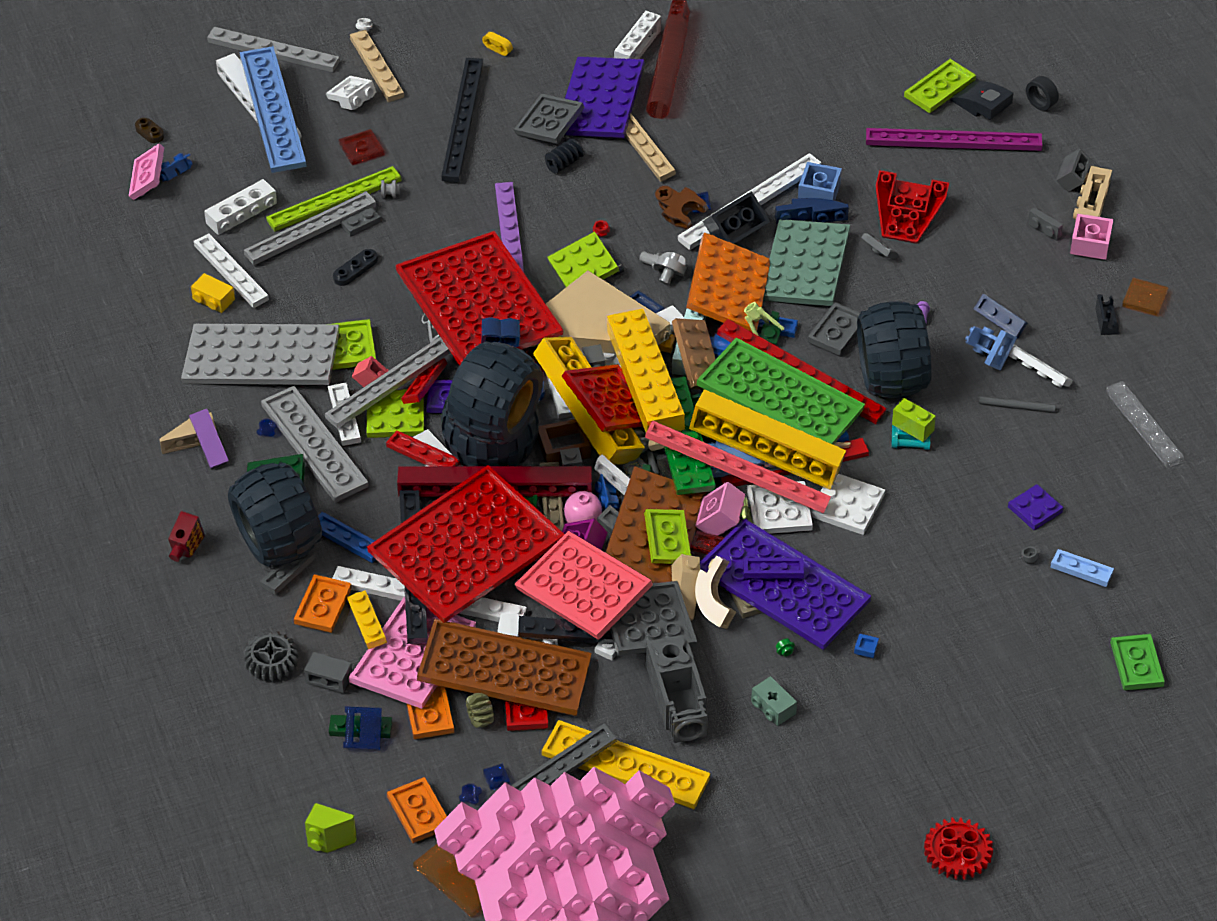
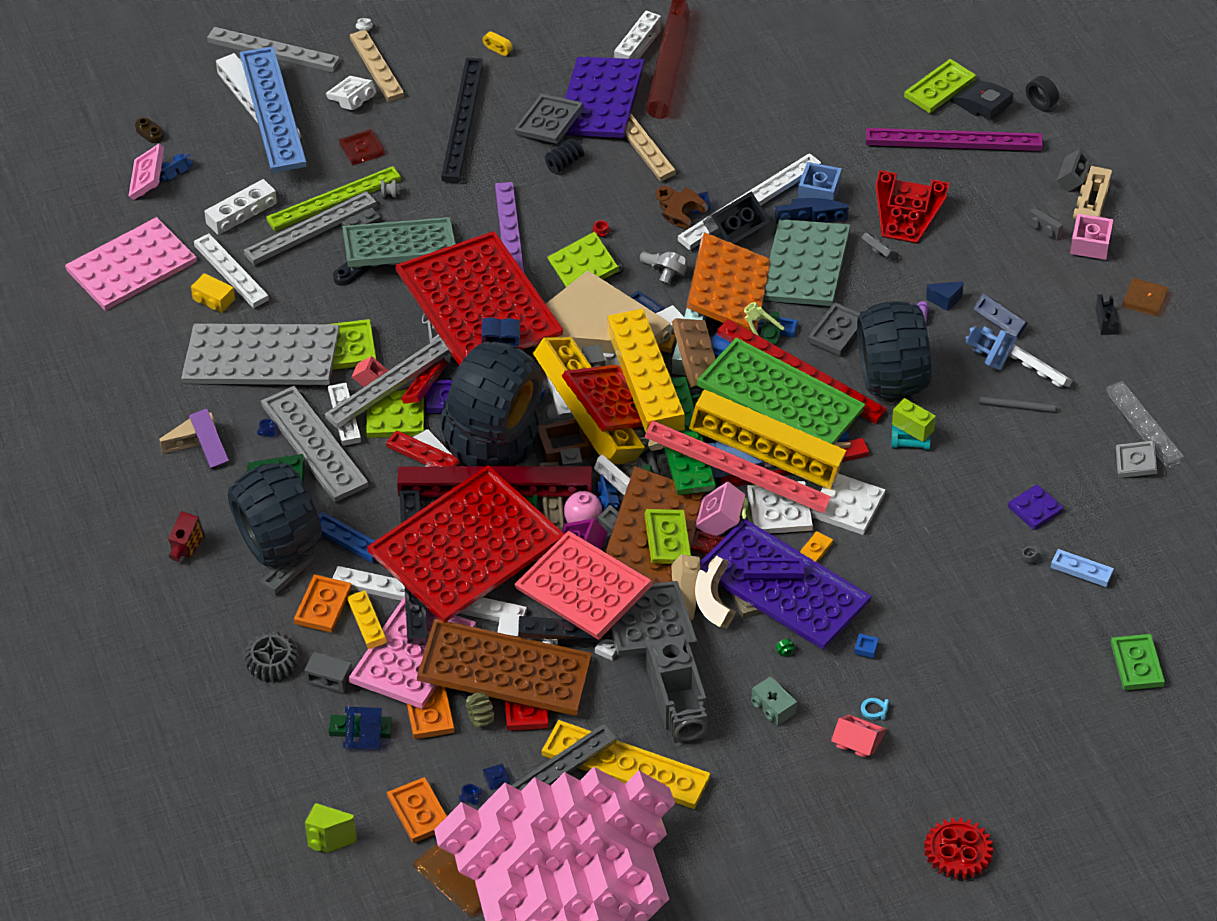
(130, 263): none -> bright pink plate
(395, 241): none -> sand green plate
(817, 546): none -> light orange plate
(857, 735): none -> coral slope
(882, 715): none -> medium azure piece
(944, 294): none -> dark blue slope
(1136, 459): none -> light grey tile

